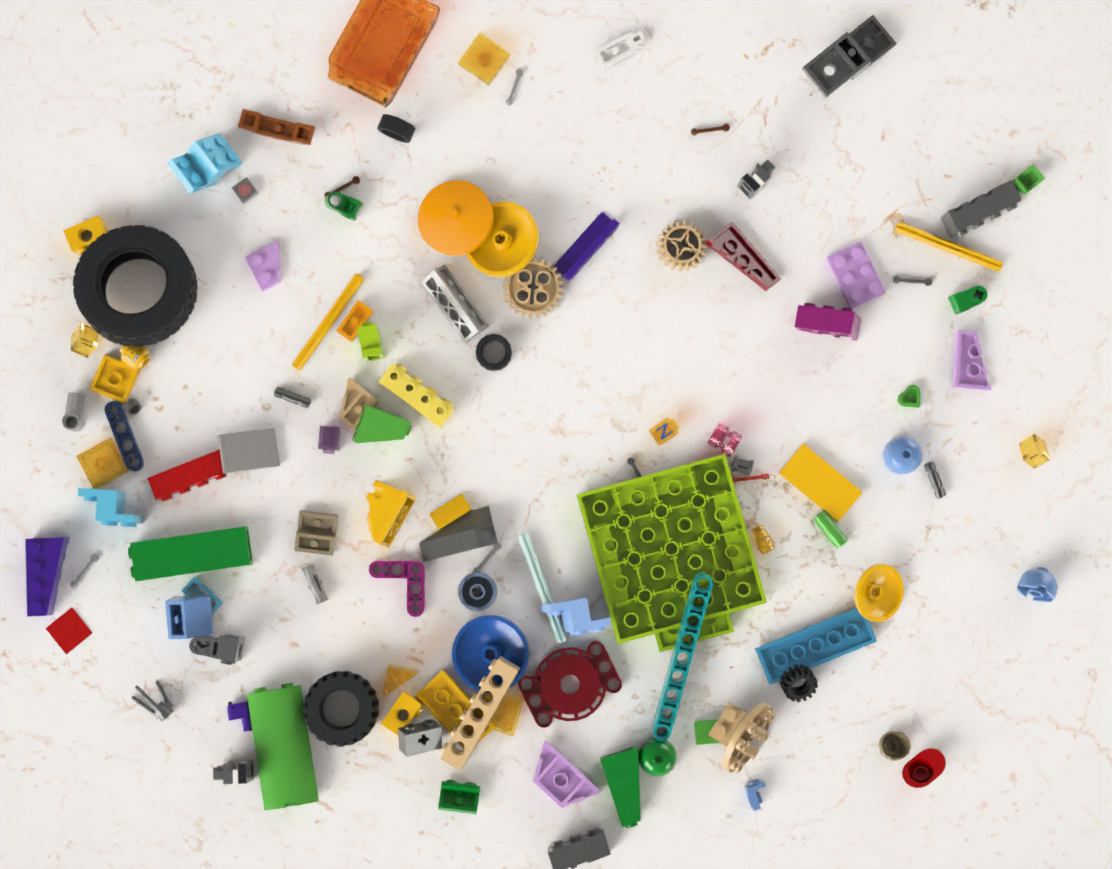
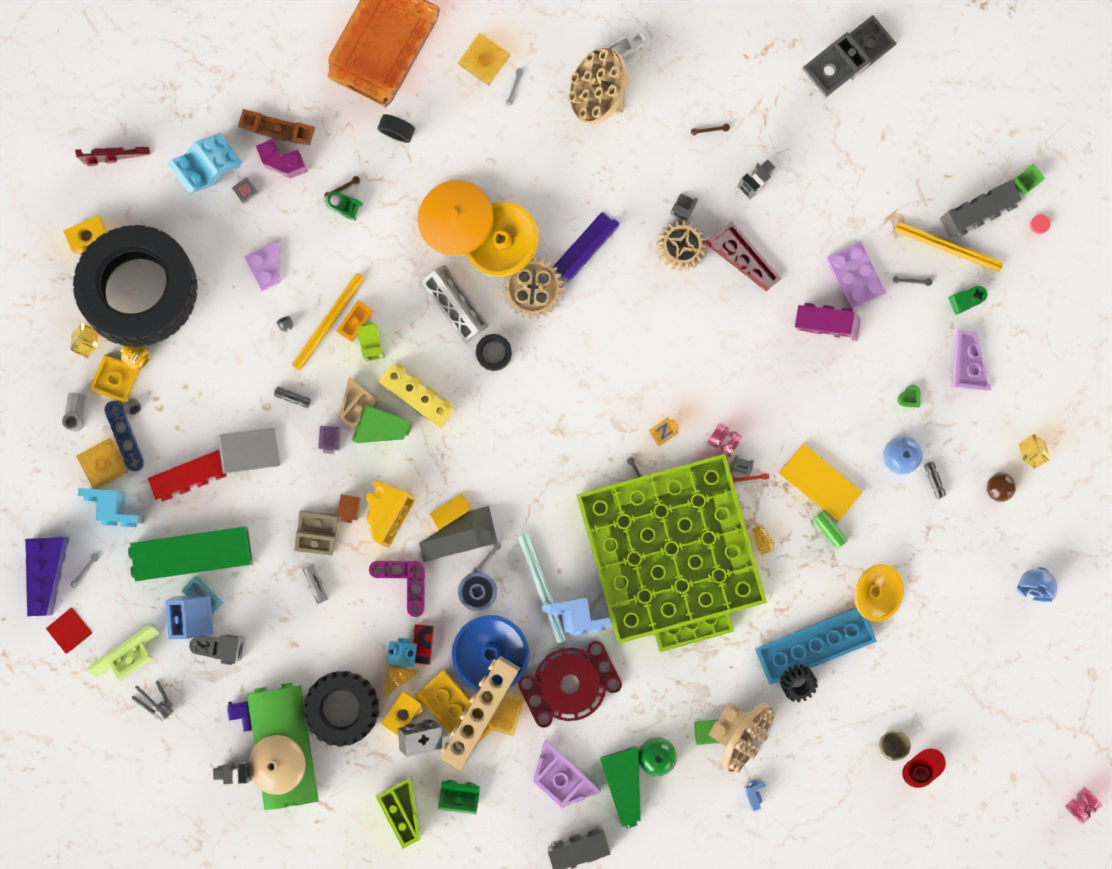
(109, 155): none -> dark red wing
(127, 656): none -> yellowish green bracket
(284, 323): none -> dark grey hinge
(287, 165): none -> magenta brick
(288, 764): none -> tan dish
(348, 508): none -> dark orange brick
(401, 653): none -> dark azure brick
(401, 811): none -> lime wedge
(424, 639): none -> slope
(598, 86): none -> tan bracket
(682, 665): teal beam -> none
(684, 207): none -> dark grey panel
(1001, 487): none -> reddish brown hair
(1040, 224): none -> coral tile
(1083, 806): none -> clear pink wheel

